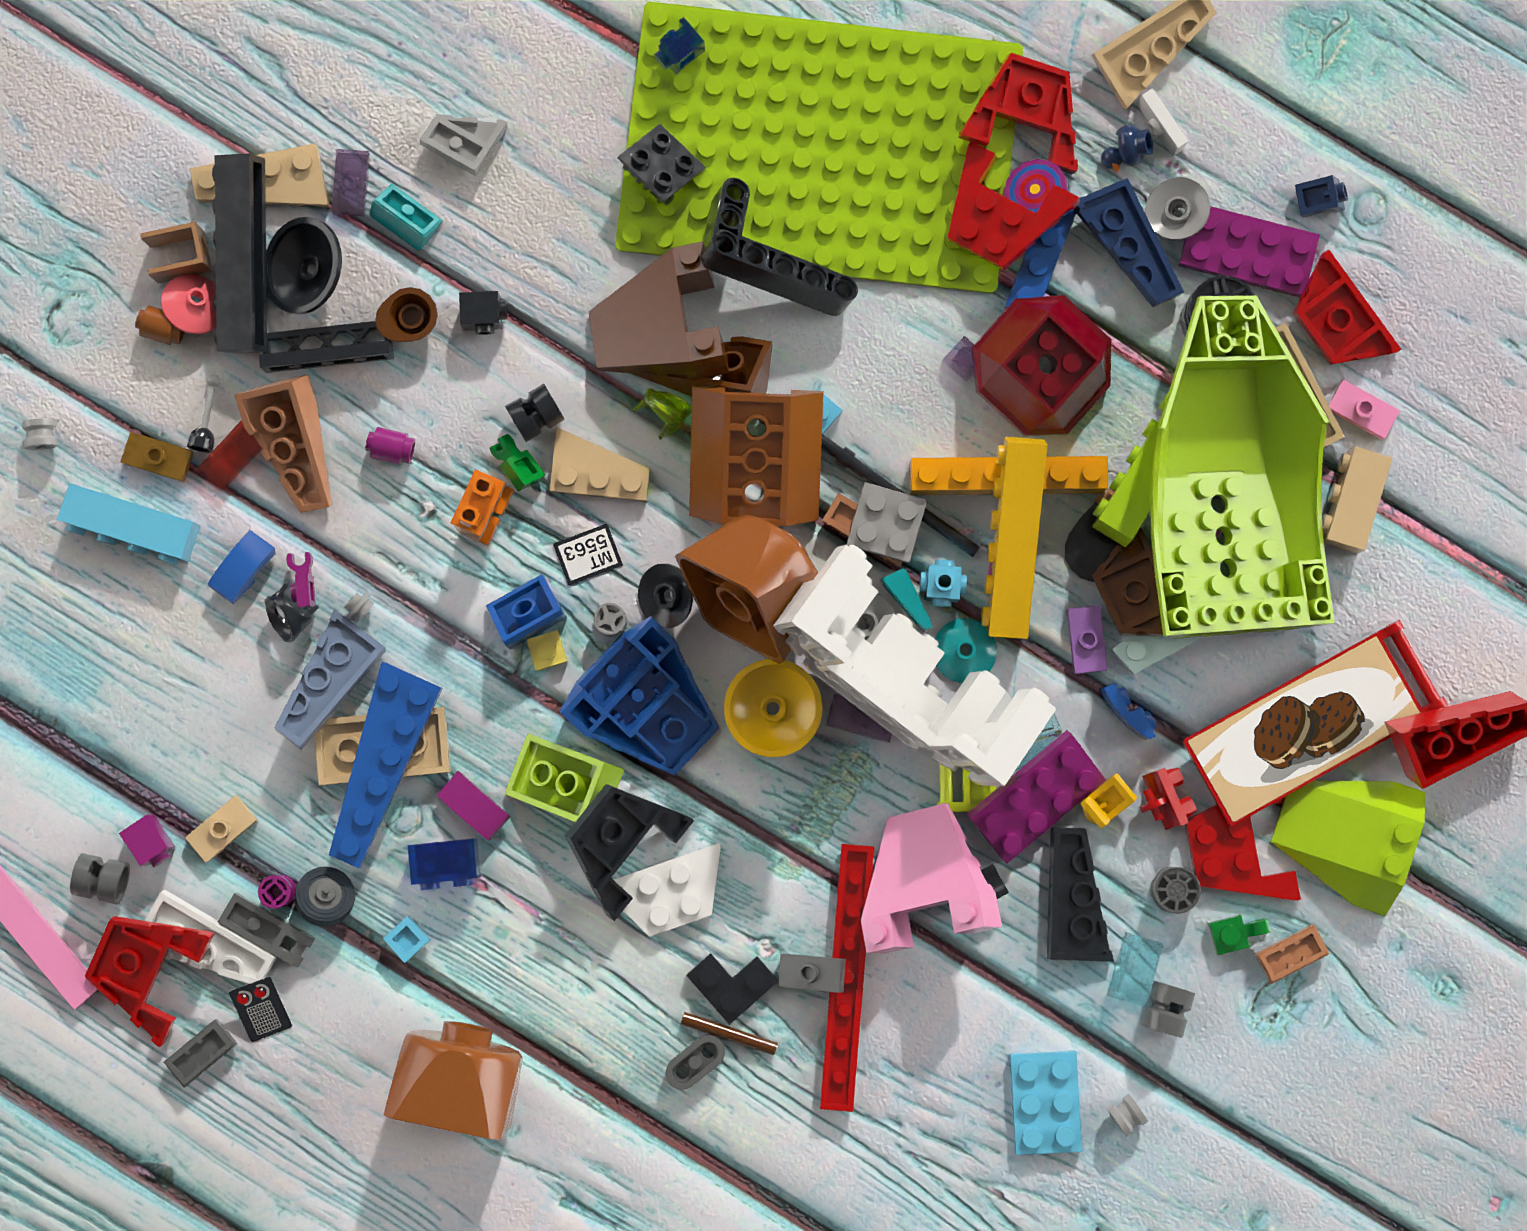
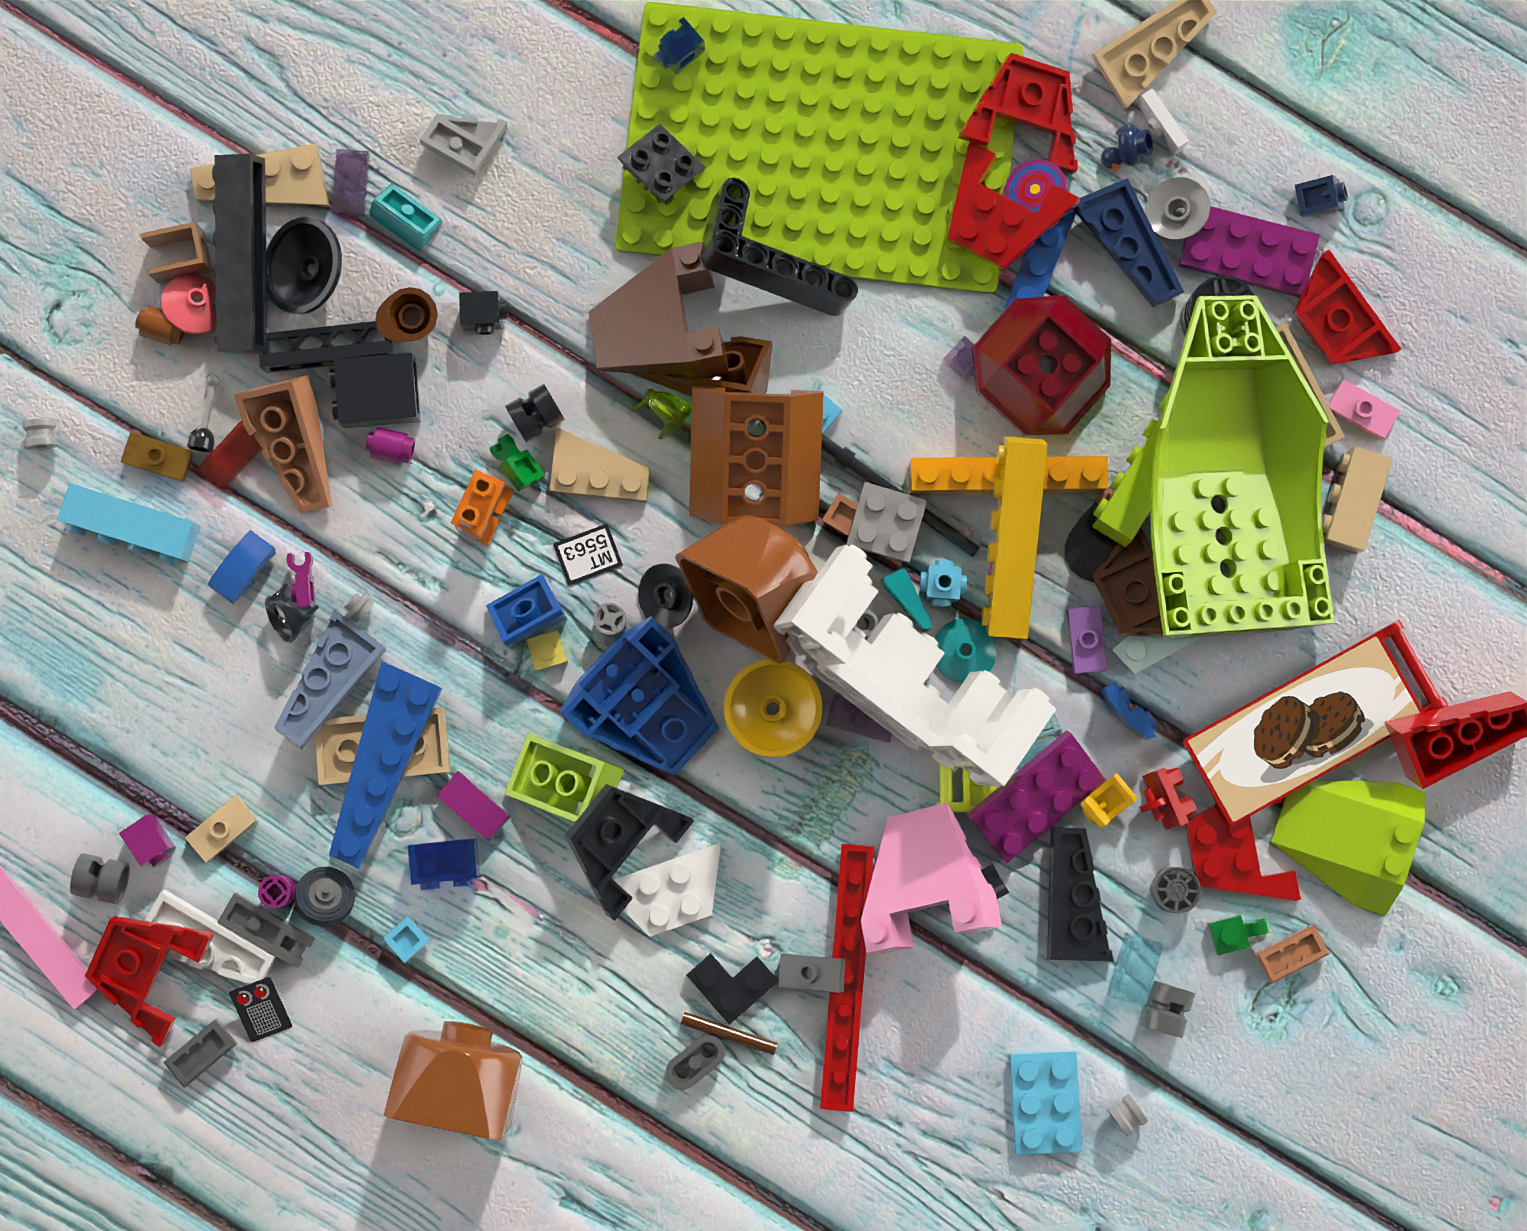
(375, 390): none -> black brick

